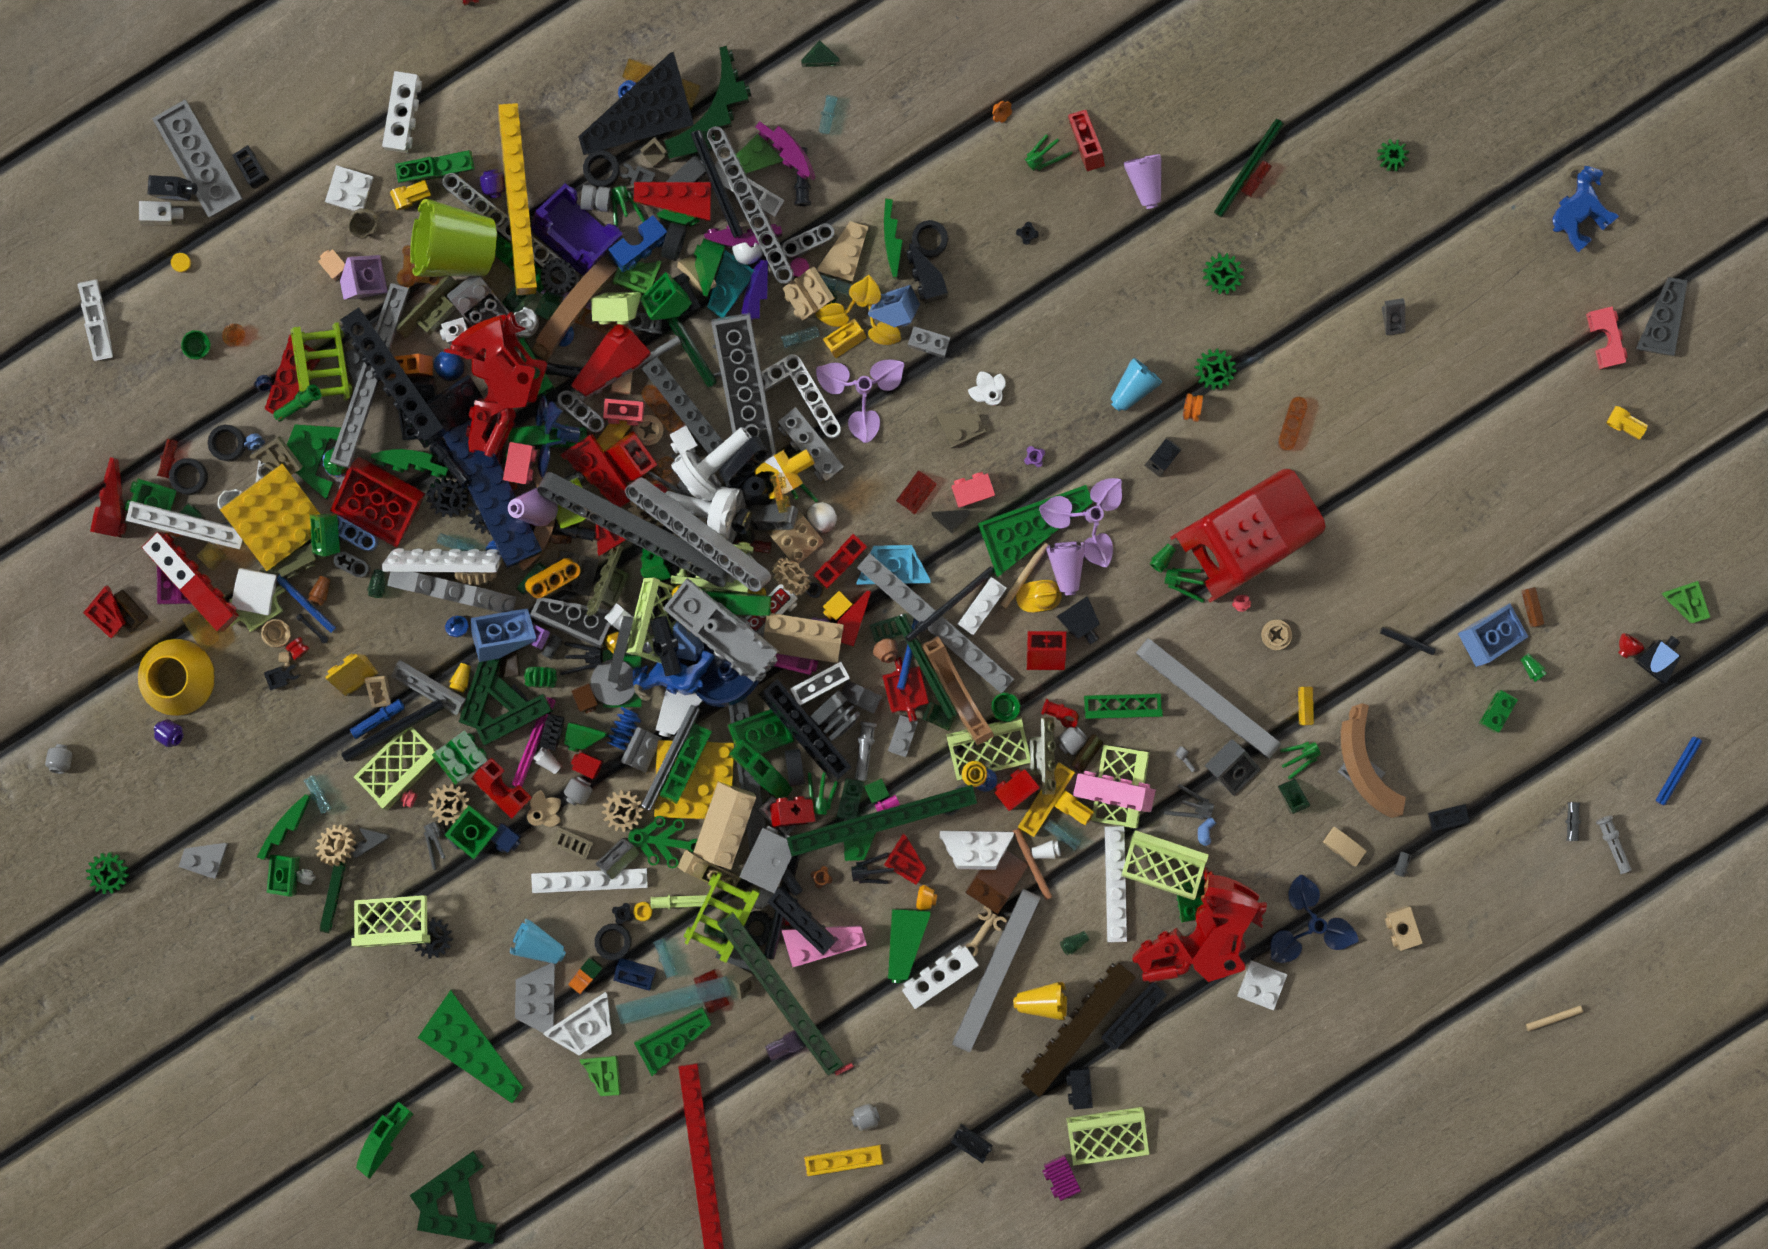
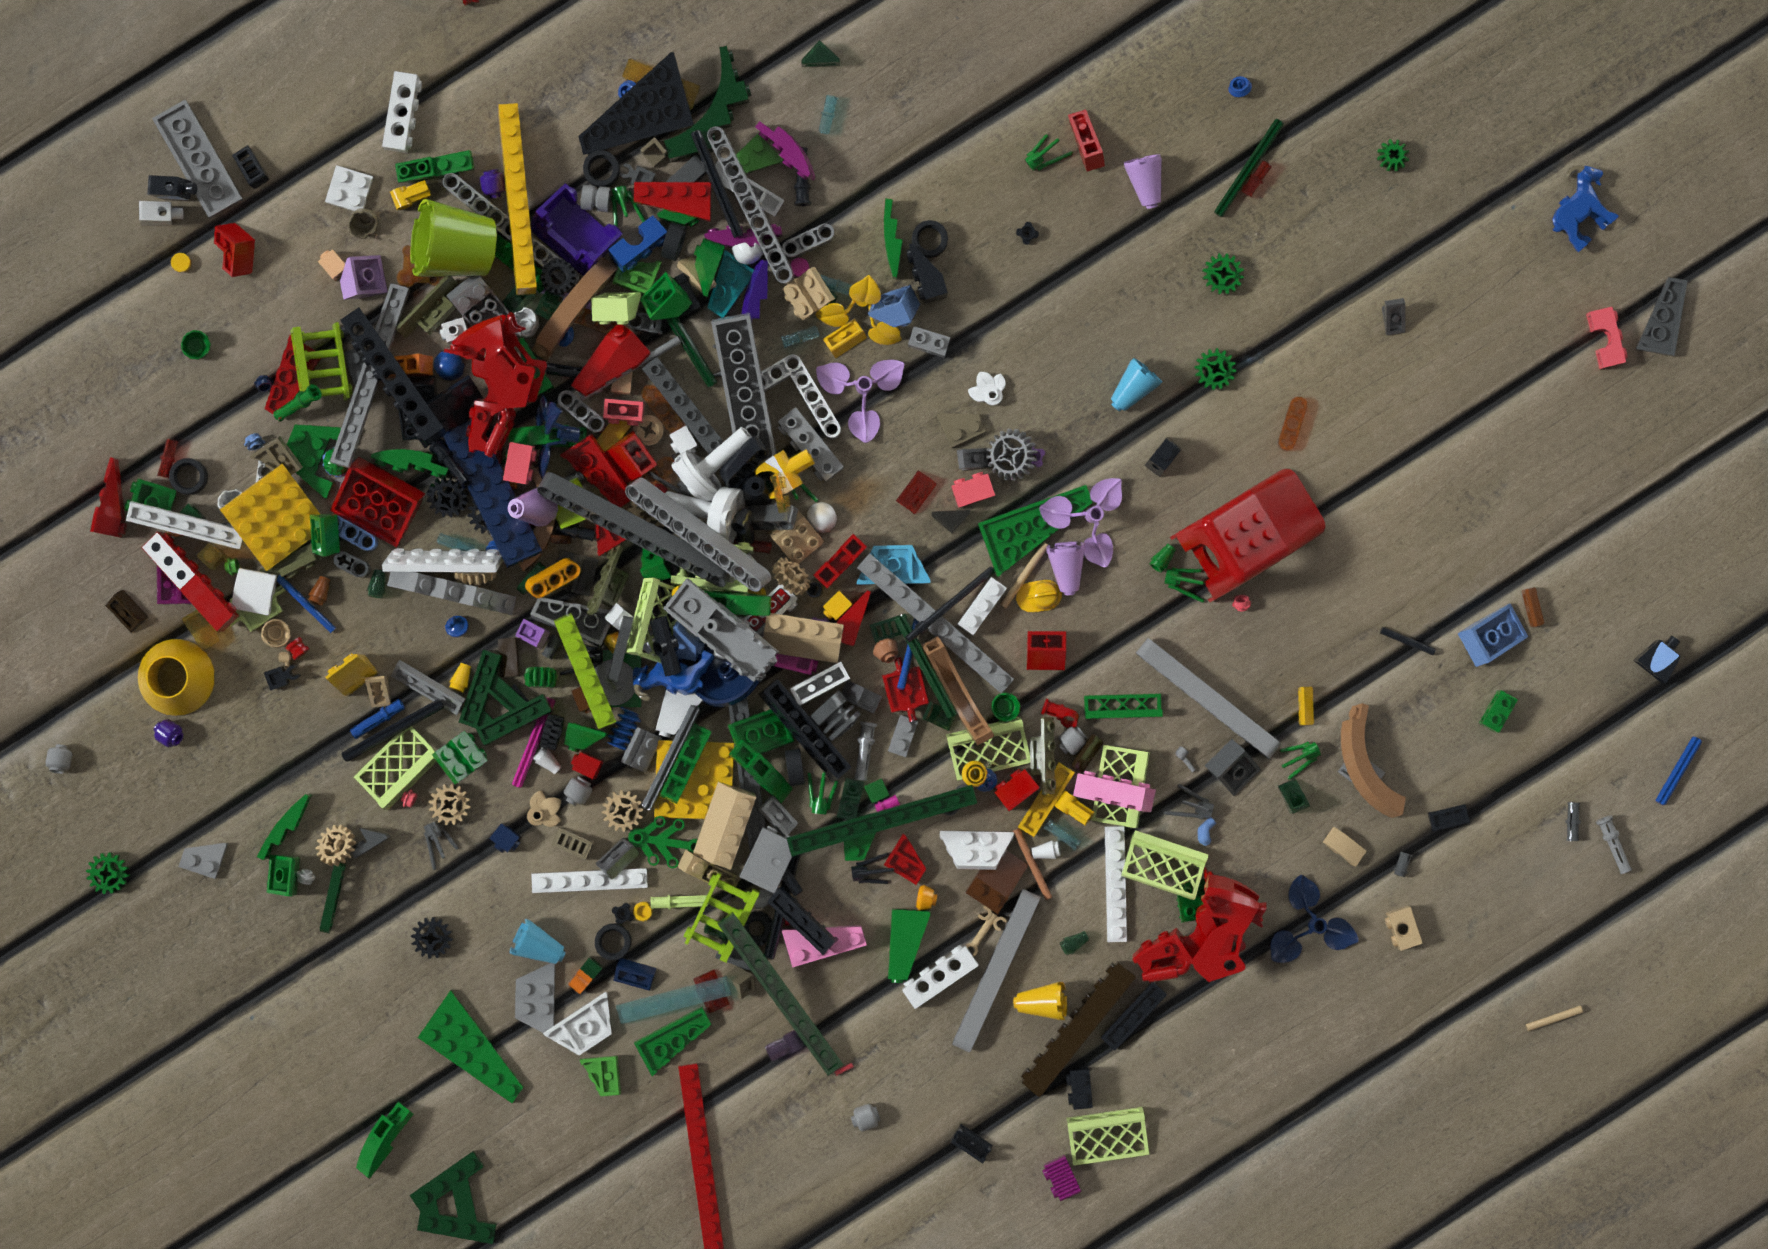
(95, 319): white slope -> none
(105, 613): red wing -> none
(212, 443): black tyre -> none
(232, 566): none -> bright green plate
(233, 334): clear orange hat -> none
(237, 249): none -> red panel
(317, 794): clear light blue pin -> none
(324, 639): black hinge -> none
(395, 937): yellowish green fence -> none
(471, 831): green slope -> none
(490, 781): red arch -> none
(501, 633): medium blue slope -> none
(584, 671): none -> lime brick
(665, 958): clear light blue pin -> none
(802, 812): red brick -> none
(816, 876): dark orange plate -> none
(843, 1160): yellow tile -> none
(845, 253): tan wing -> none
(973, 458): none -> flat silver slope
(1001, 111): orange plant -> none
(1004, 440): none -> light grey gear
(1080, 620): black torso -> none
(1192, 407): orange wheel -> none
(1240, 87): none -> blue hat
(1262, 985): white plate -> none
(1285, 633): tan gear -> none
(1533, 668): green cone -> none
(1622, 420): yellow piece -> none
(1629, 646): red brick -> none
(1688, 602): bright green wing -> none

